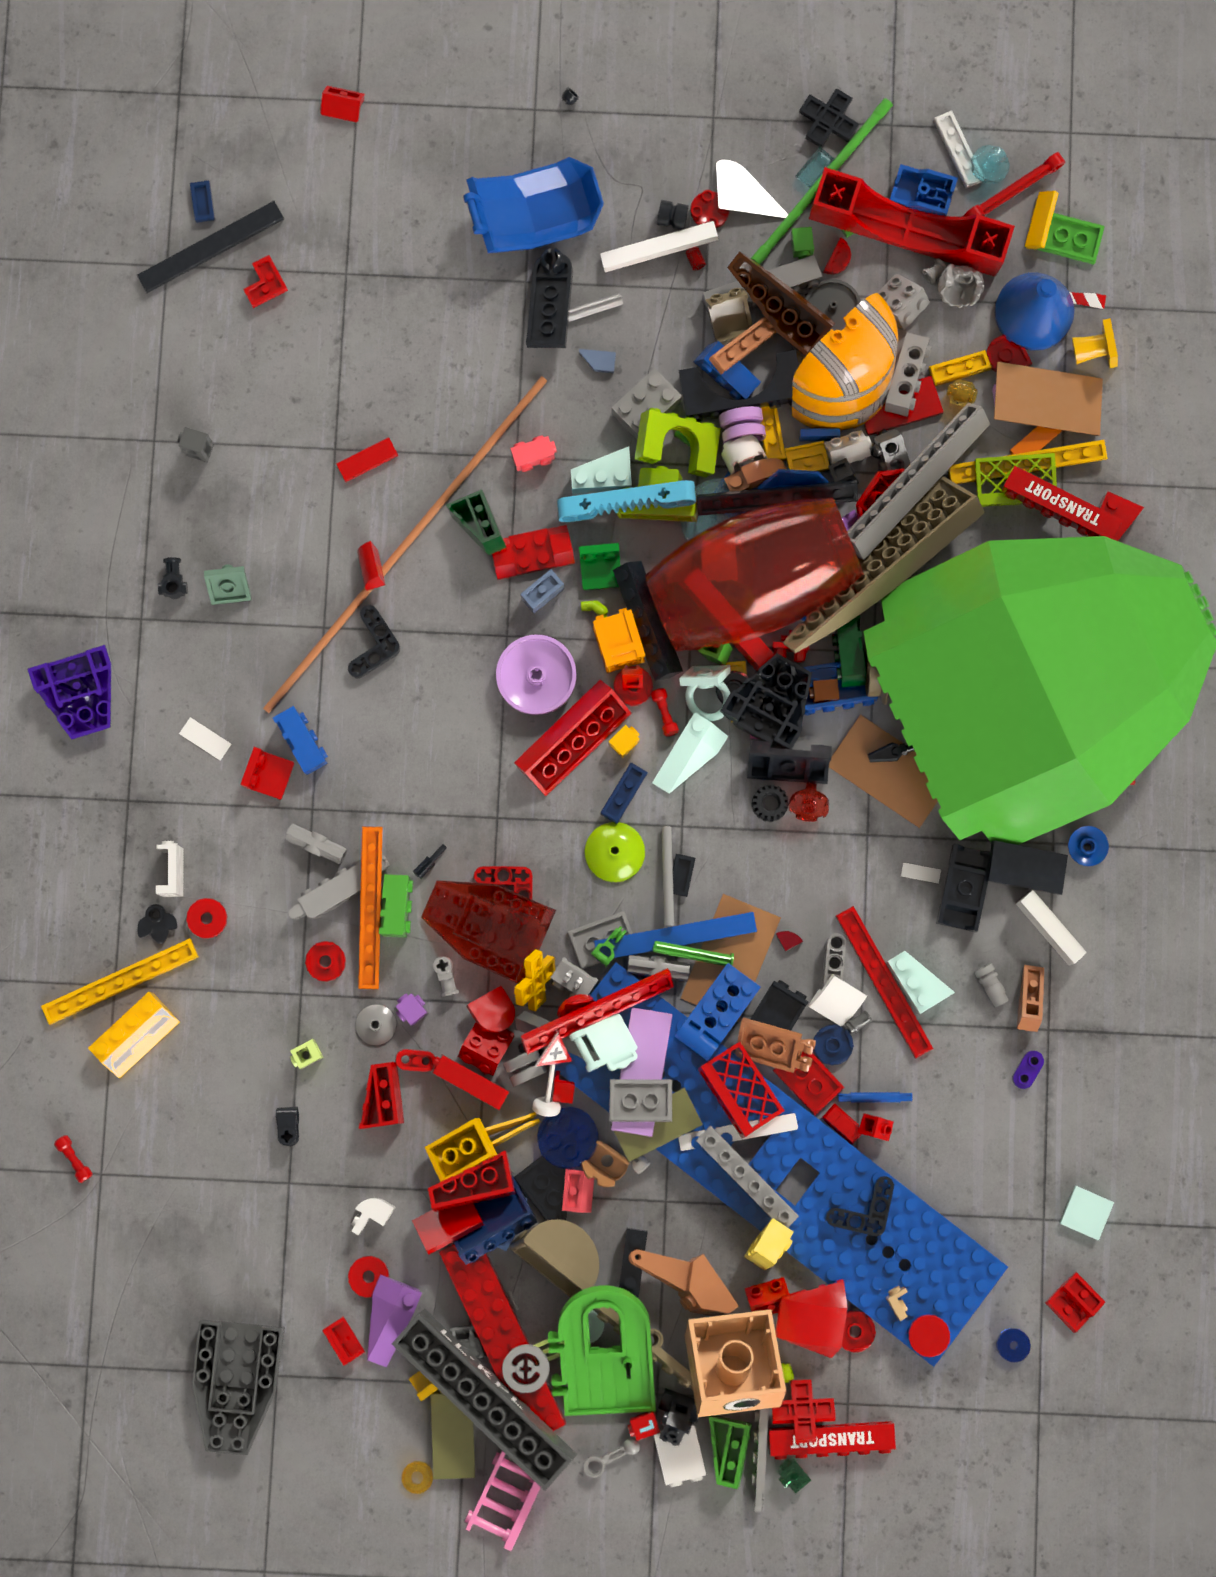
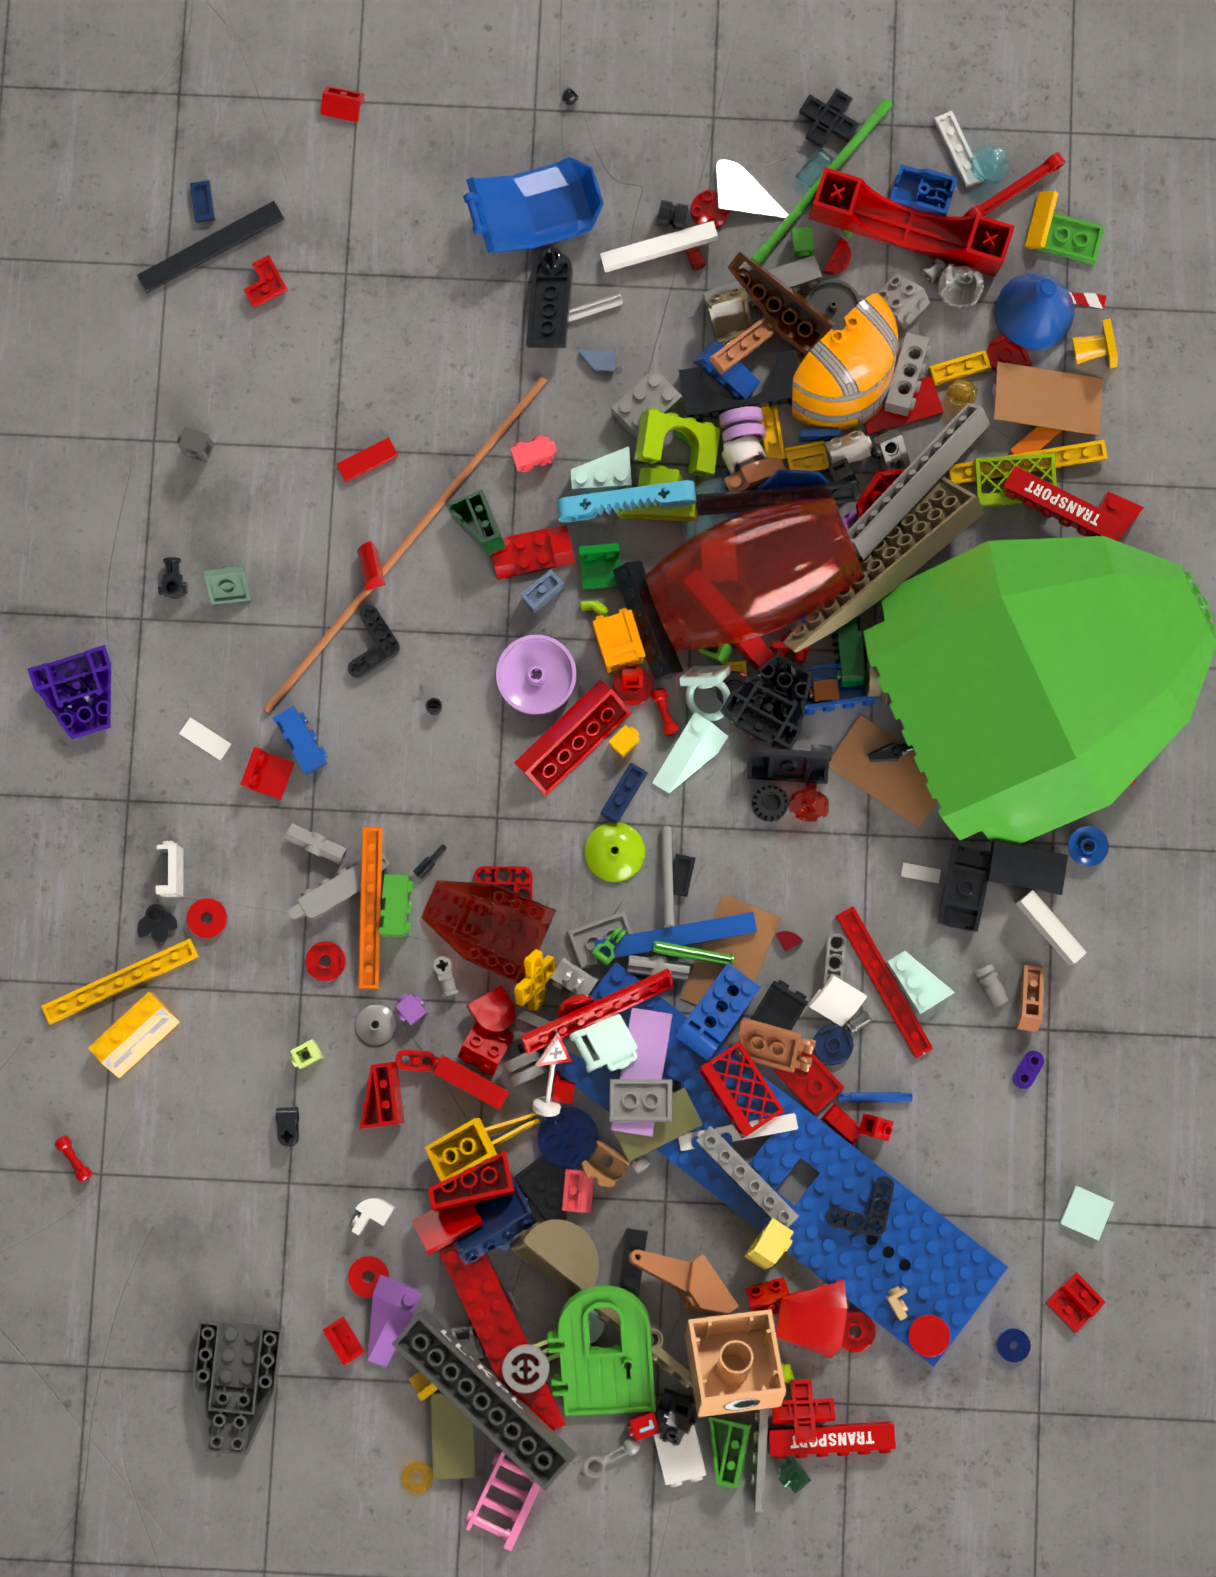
(434, 703): none -> black hinge

